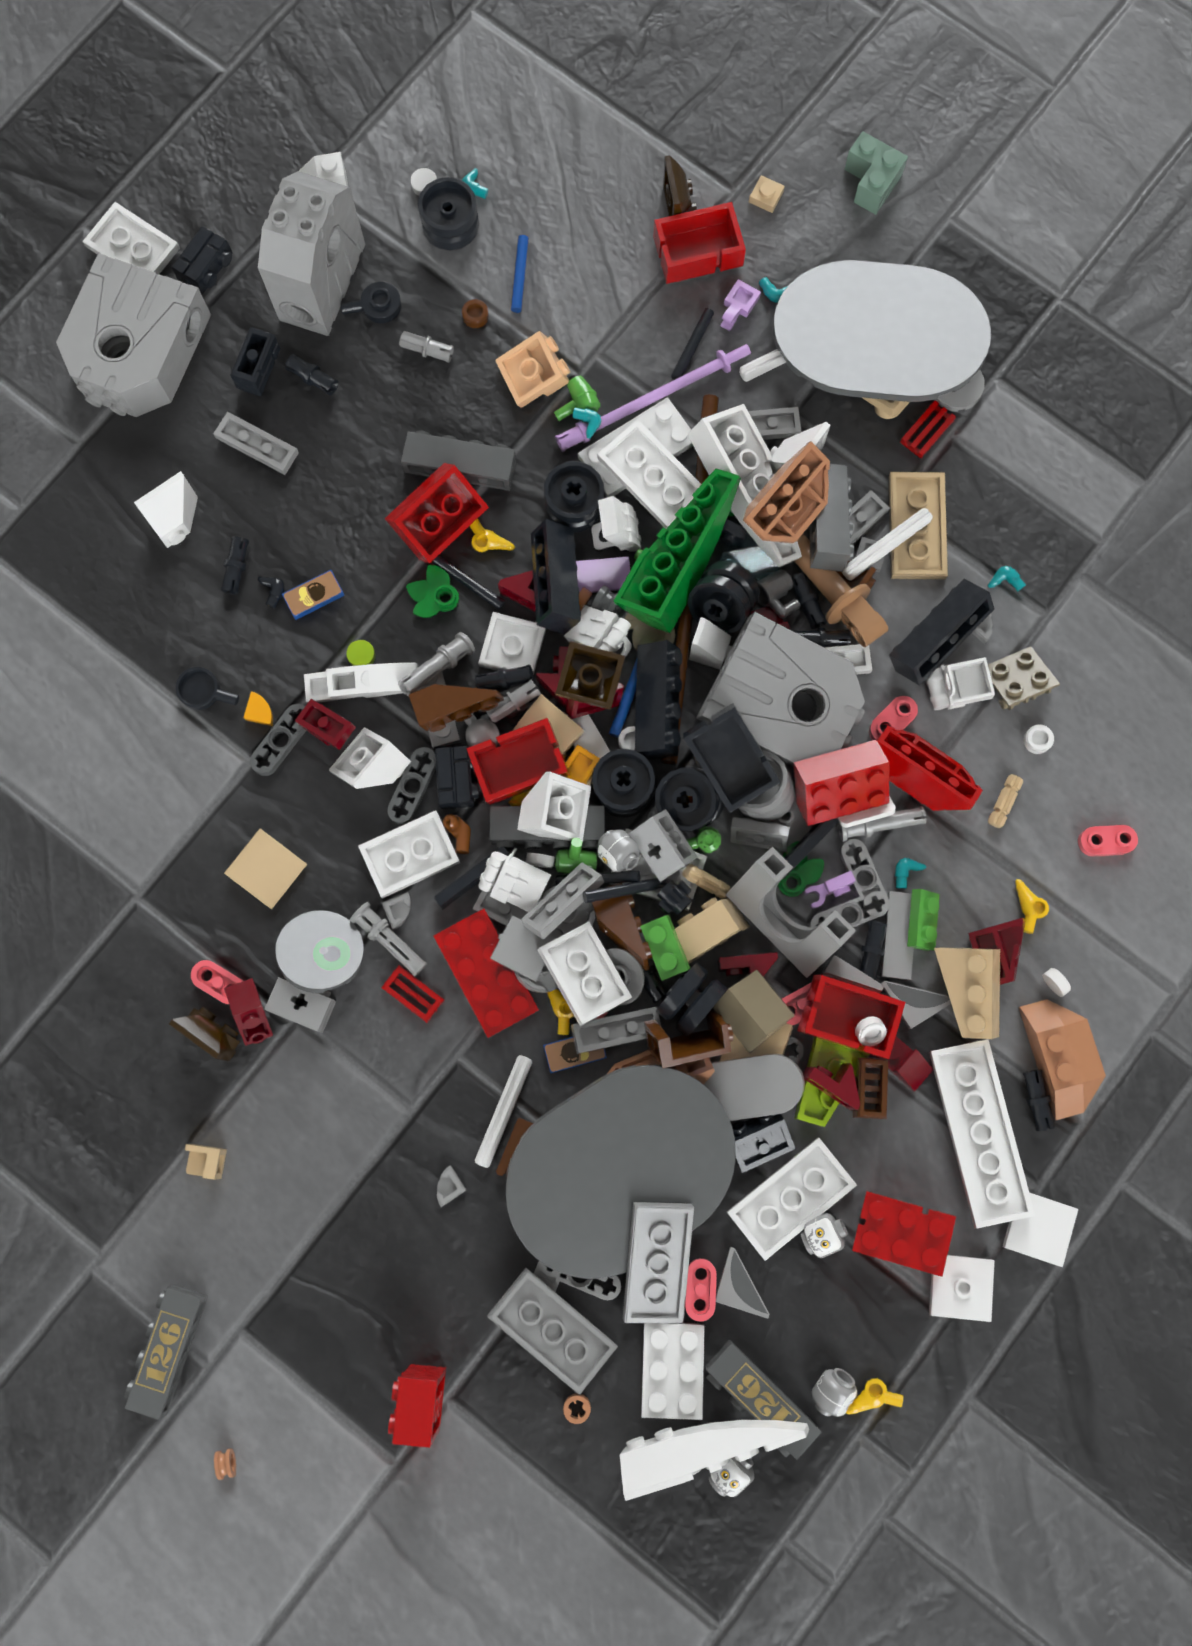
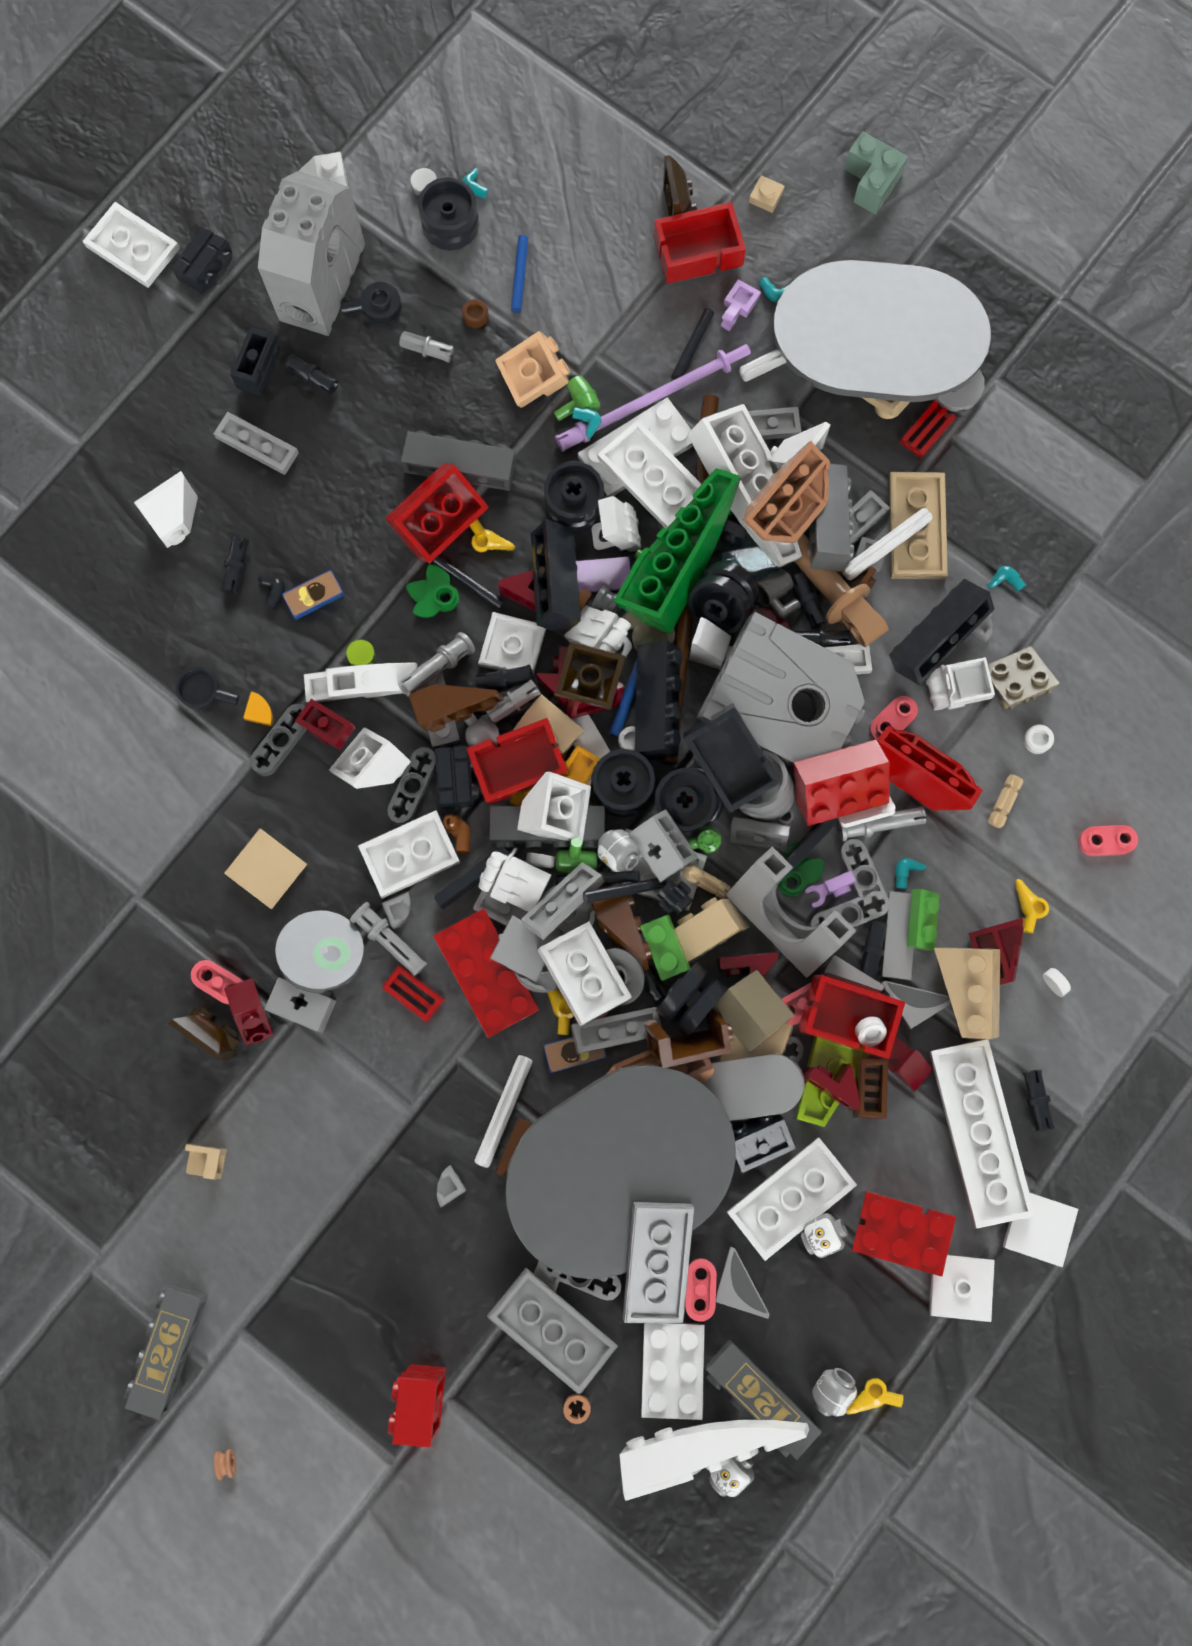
(131, 336): light grey piece -> none
(1066, 1055): nougat wedge -> none

